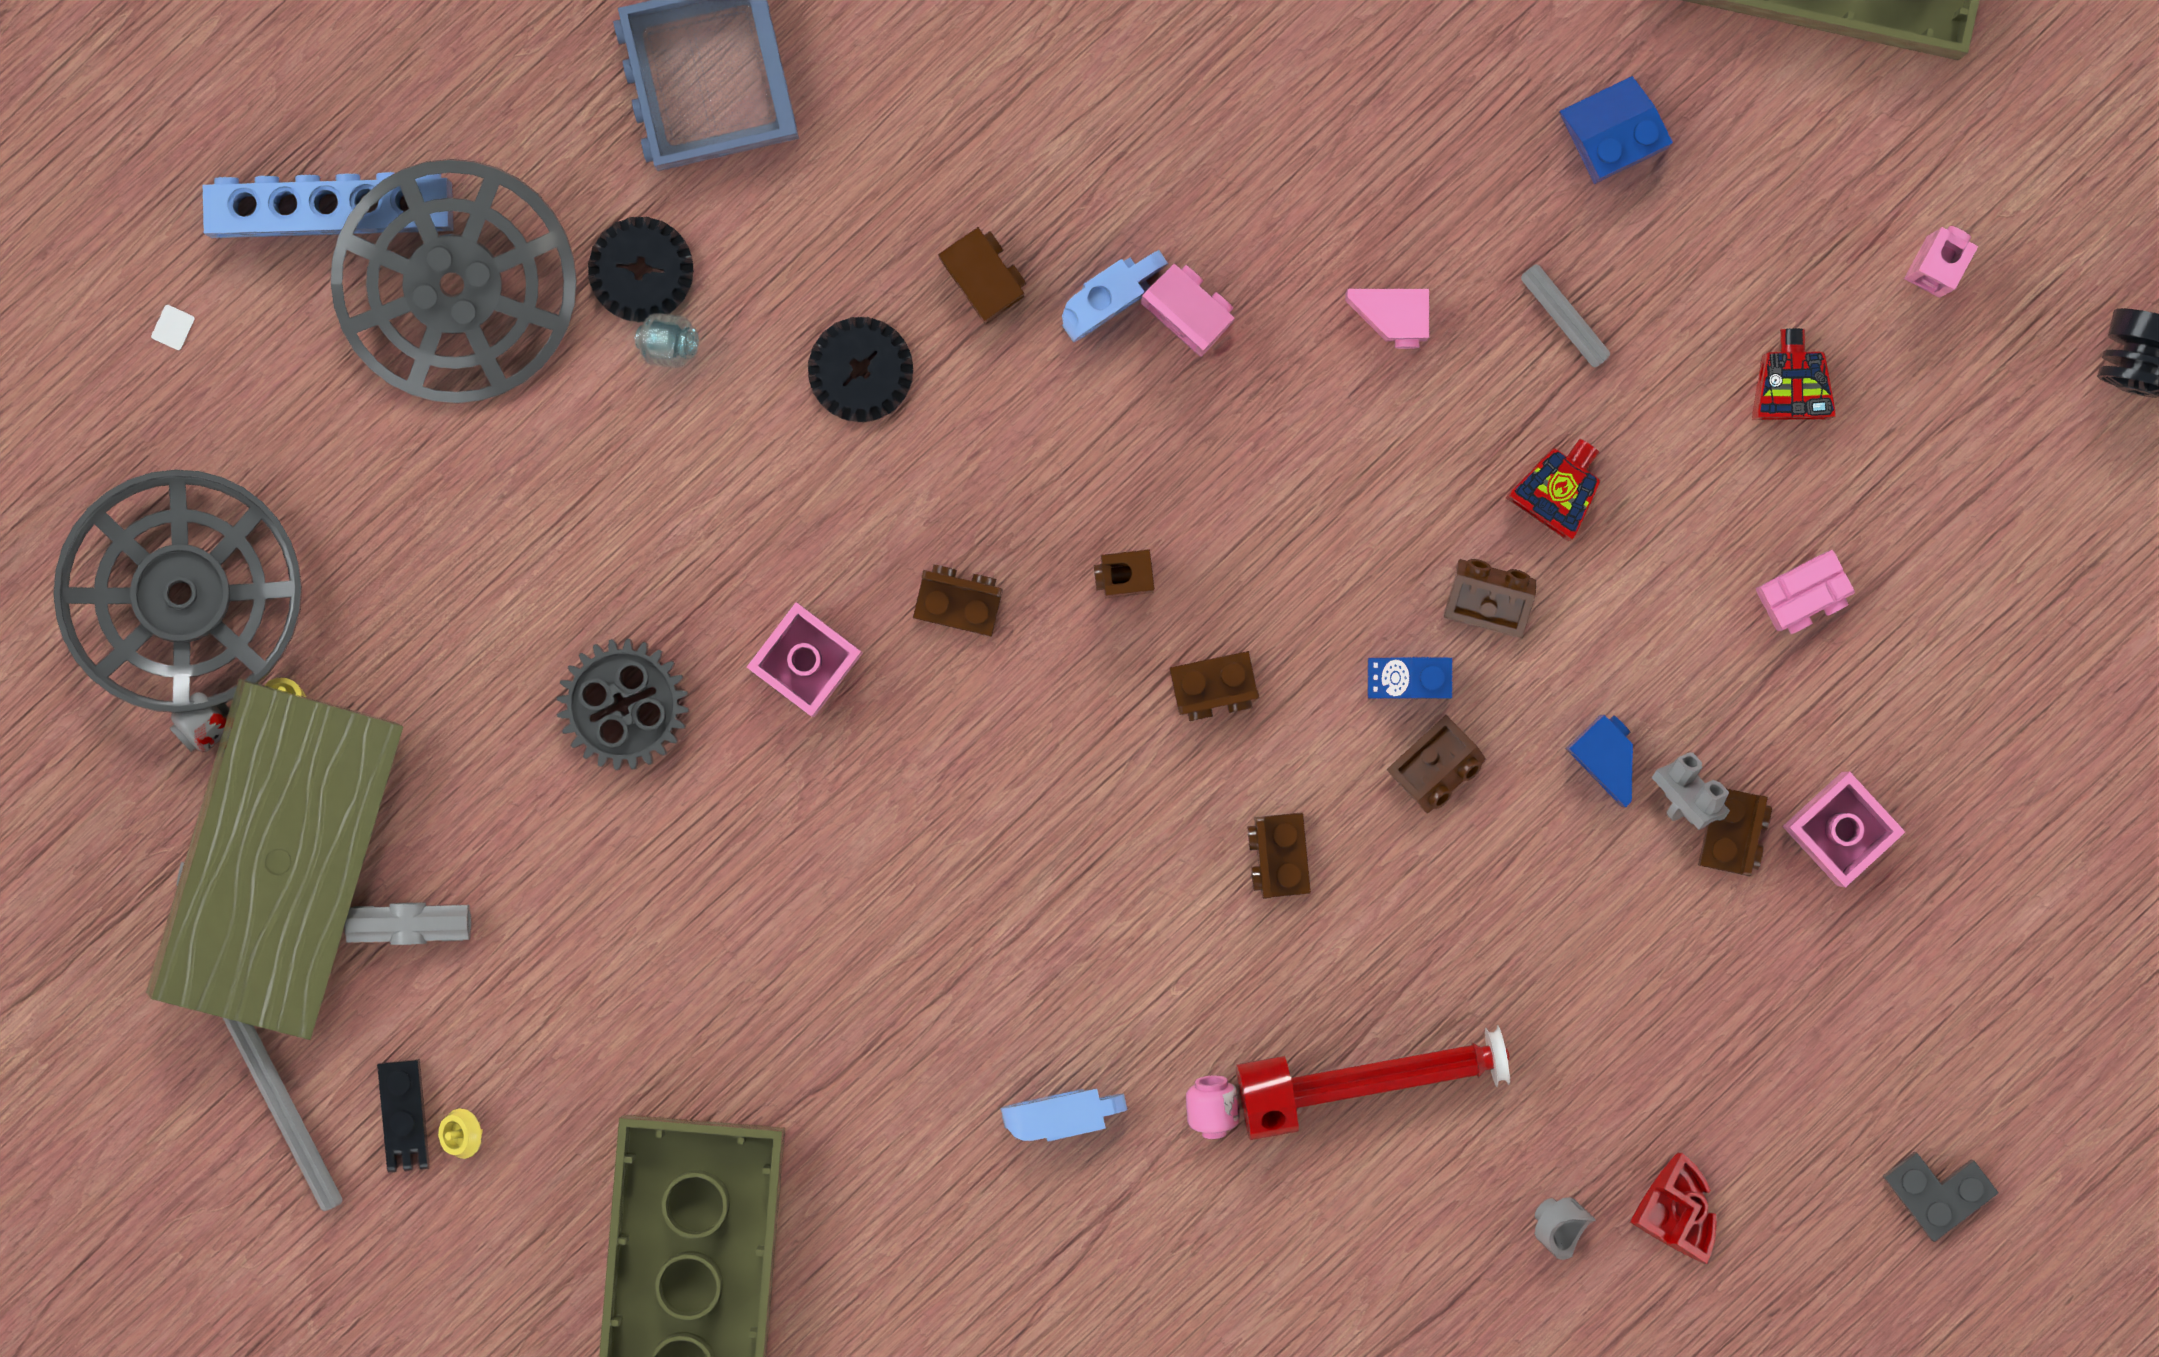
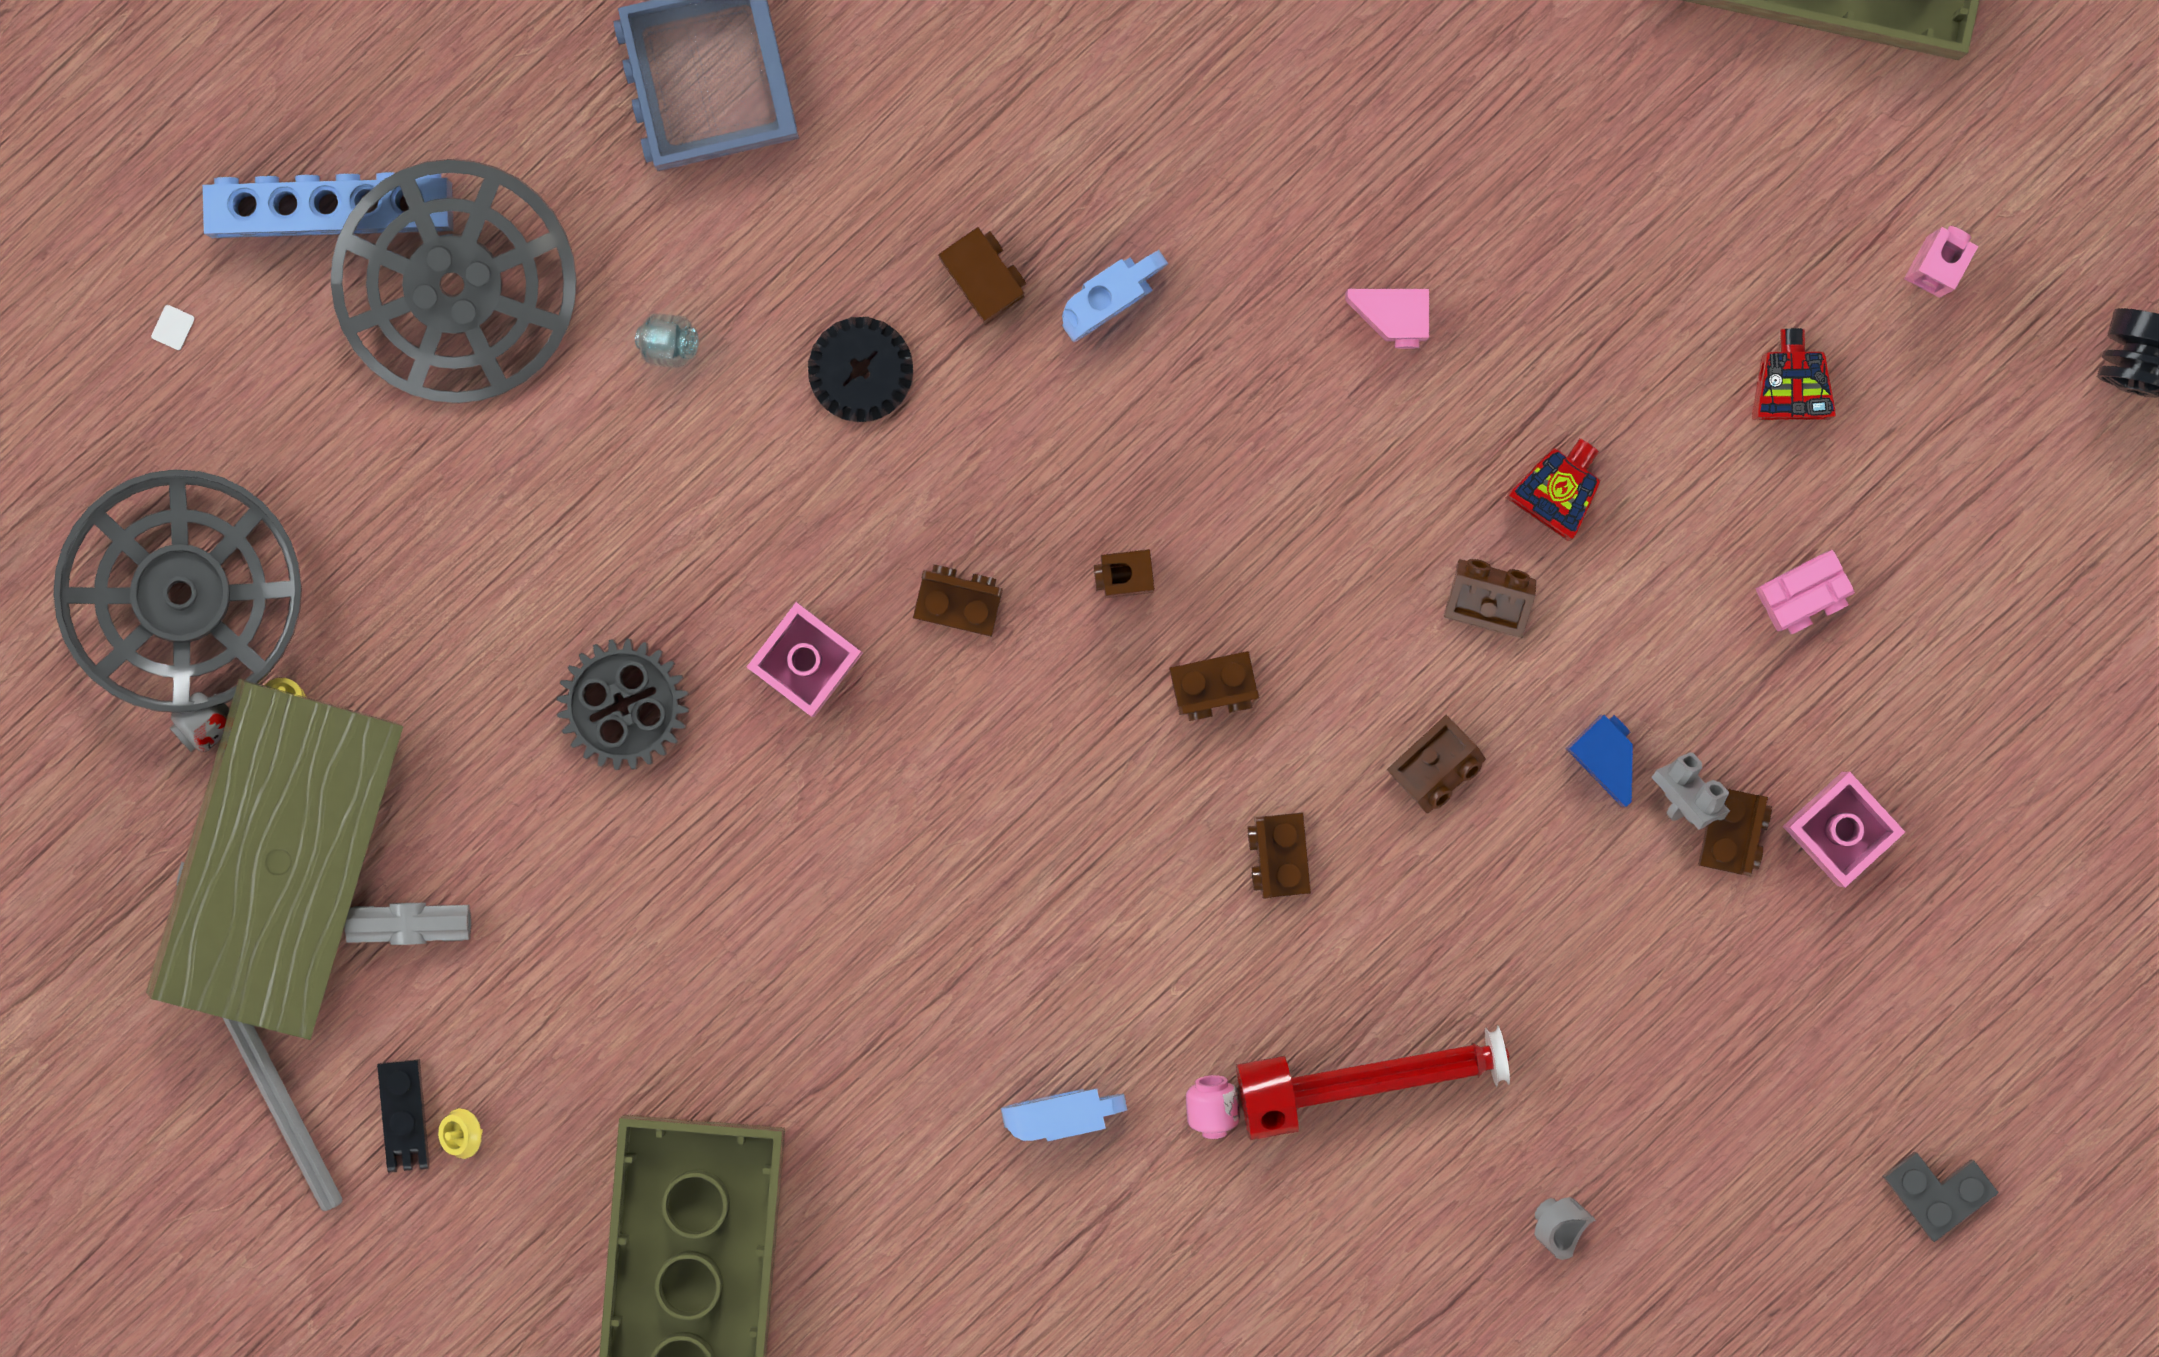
(662, 250): black gear -> none
(1188, 309): bright pink slope -> none
(1410, 678): blue slope -> none
(1565, 315): light grey axle -> none
(1615, 129): blue slope -> none
(1678, 1211): red brick -> none

